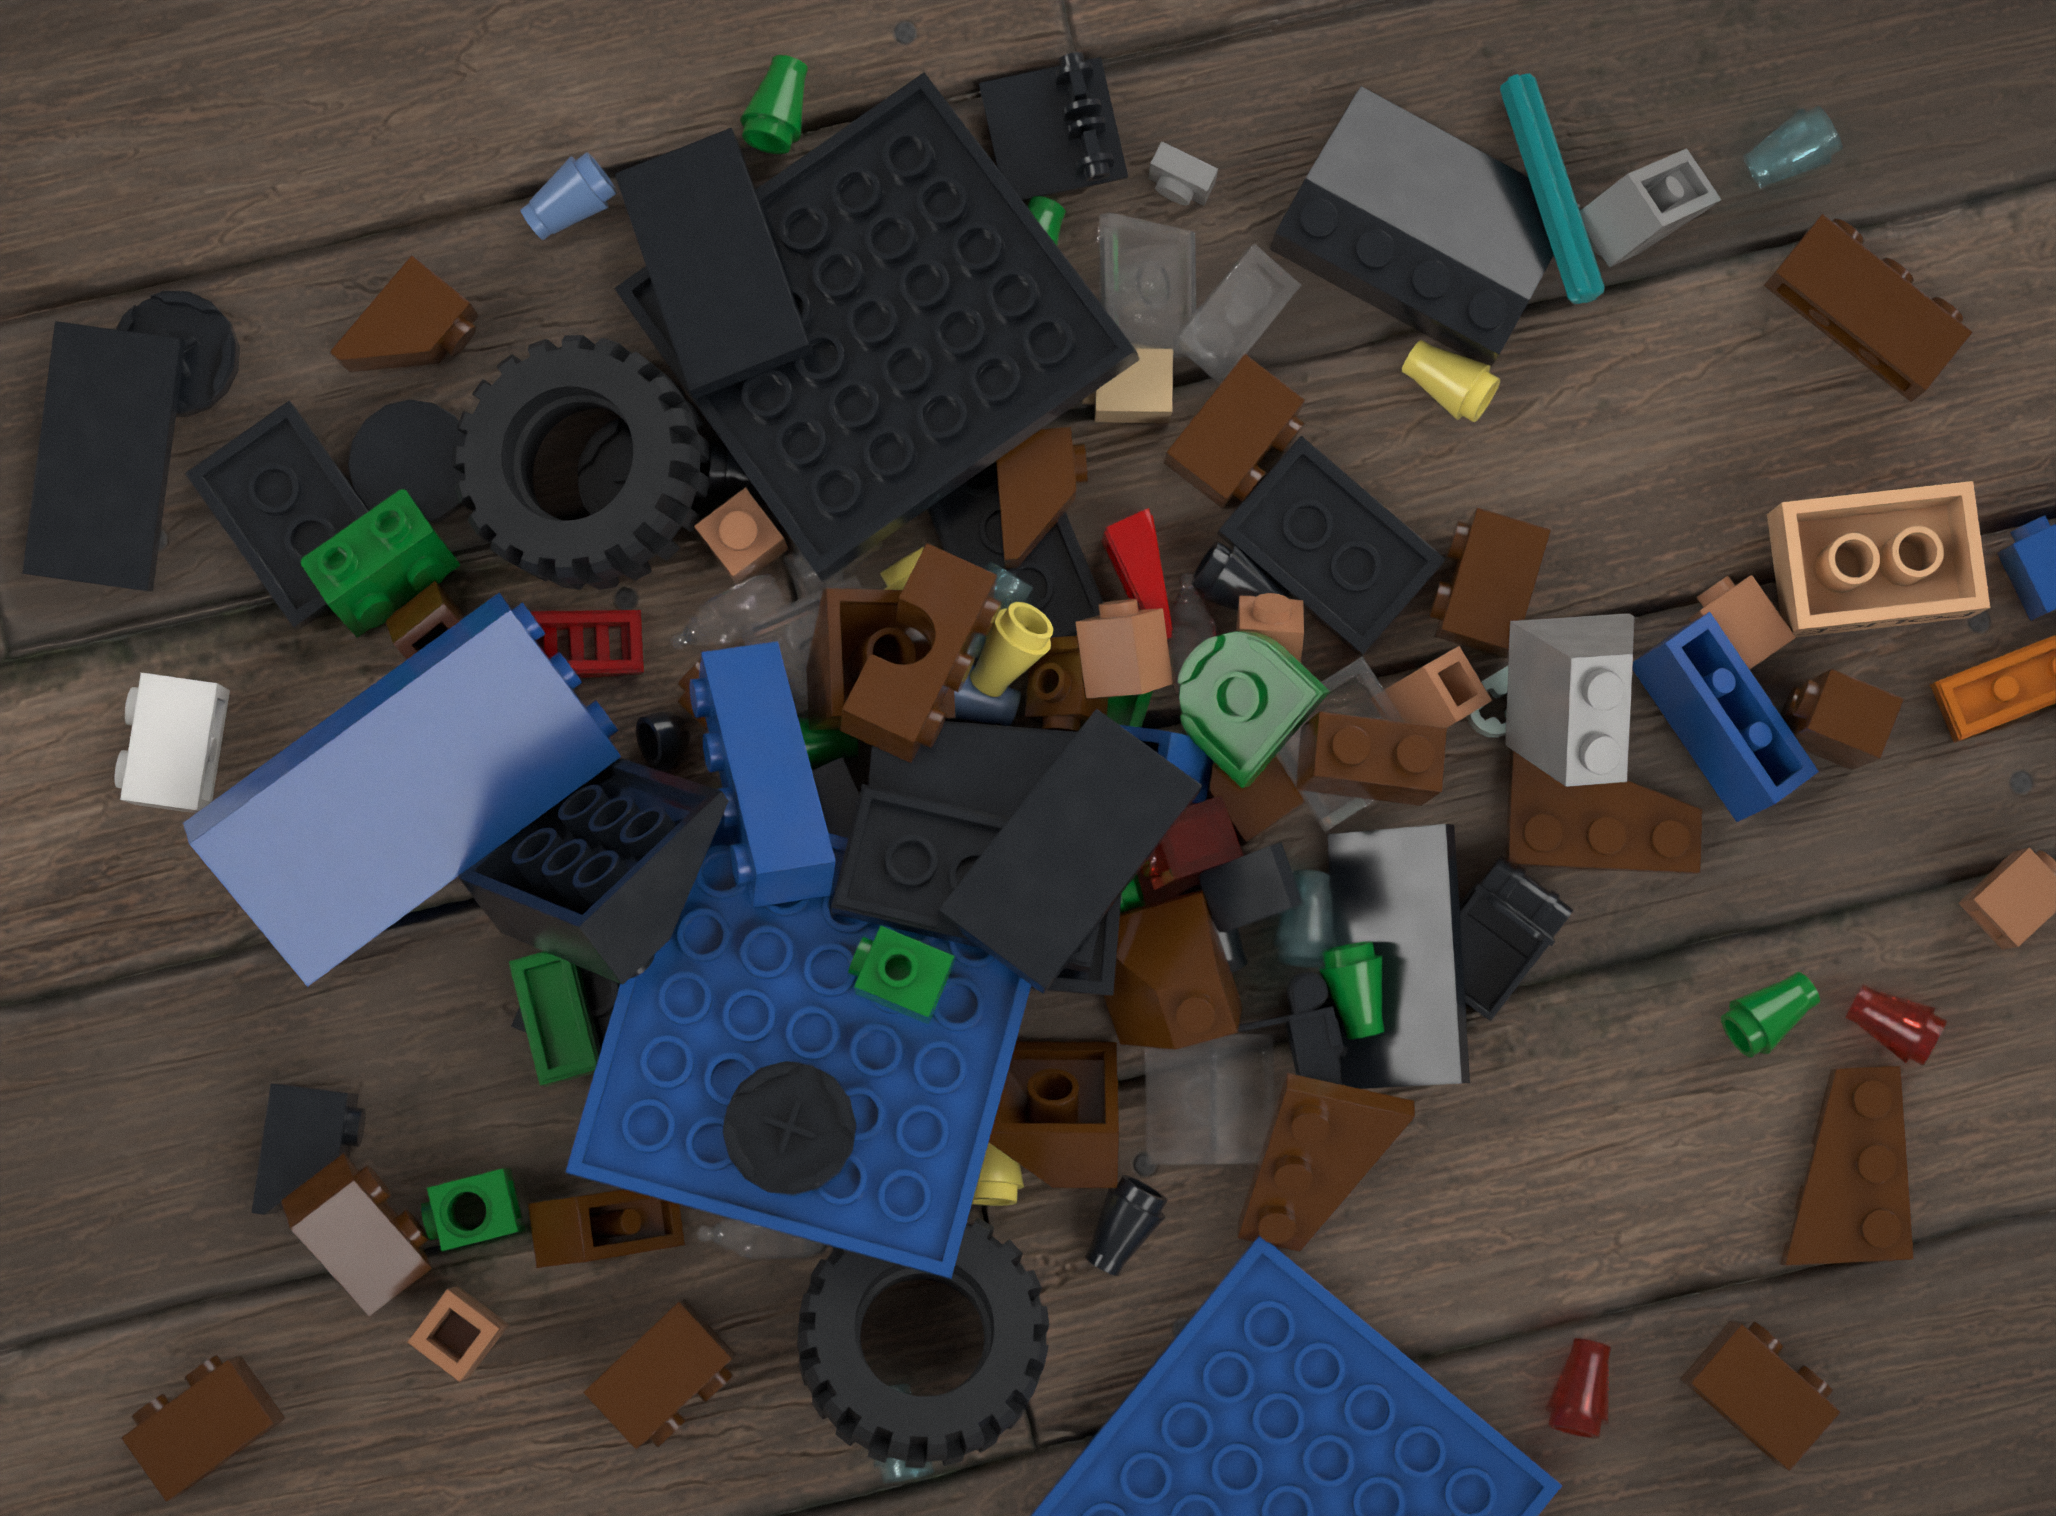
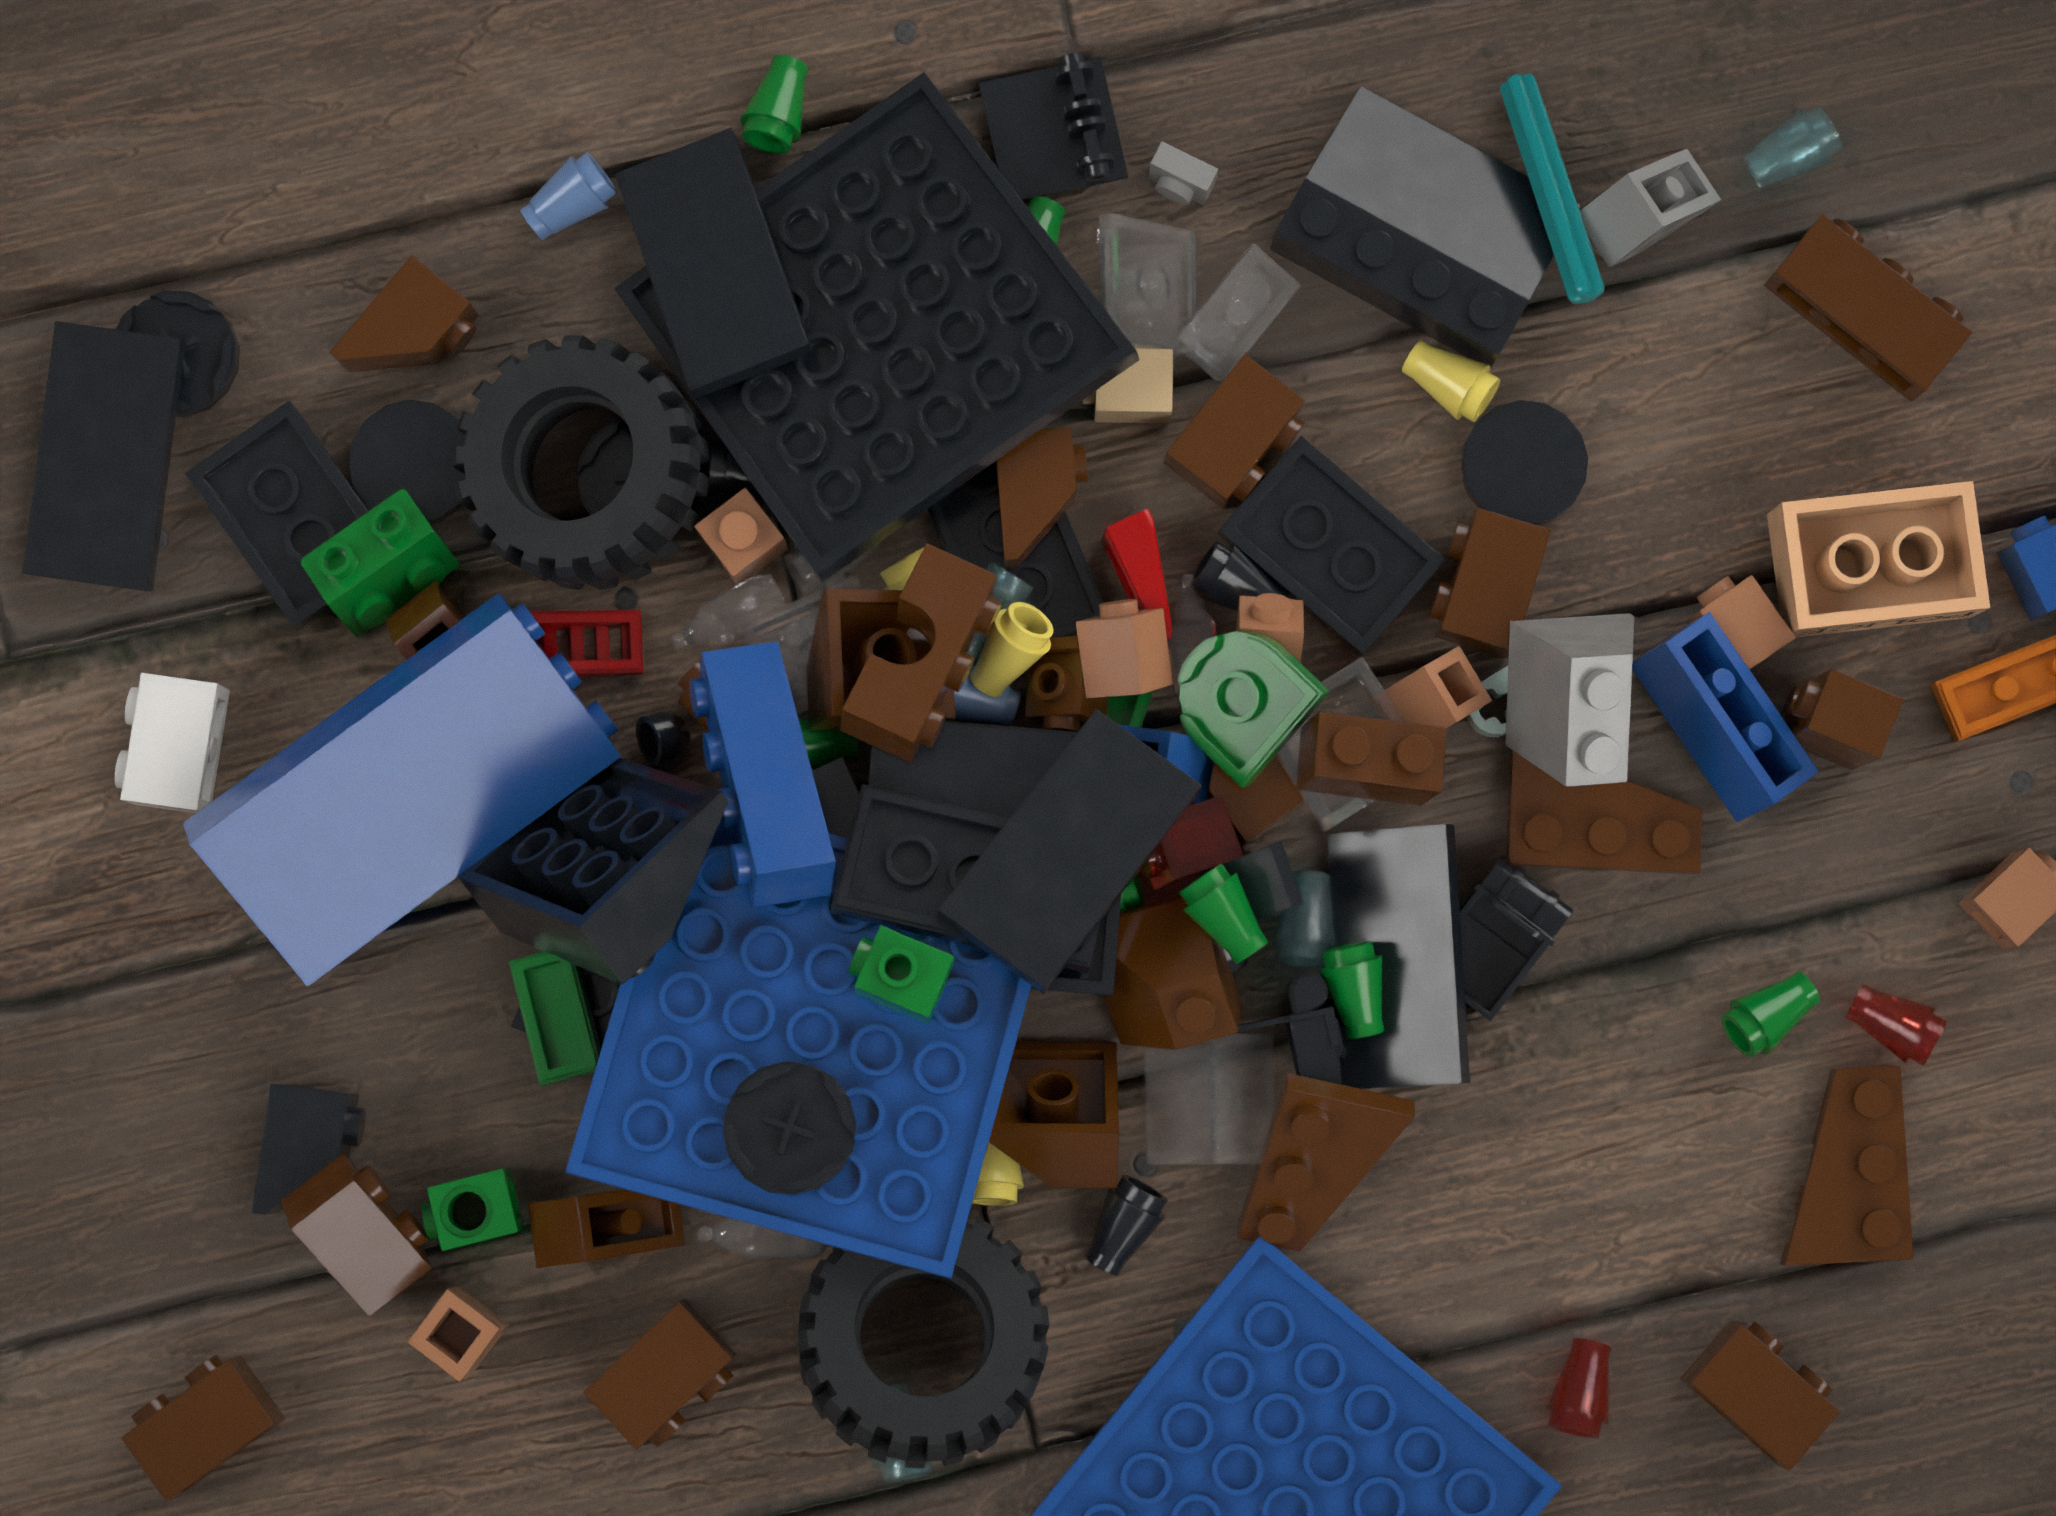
(1224, 912): none -> green cone
(1524, 462): none -> black tile

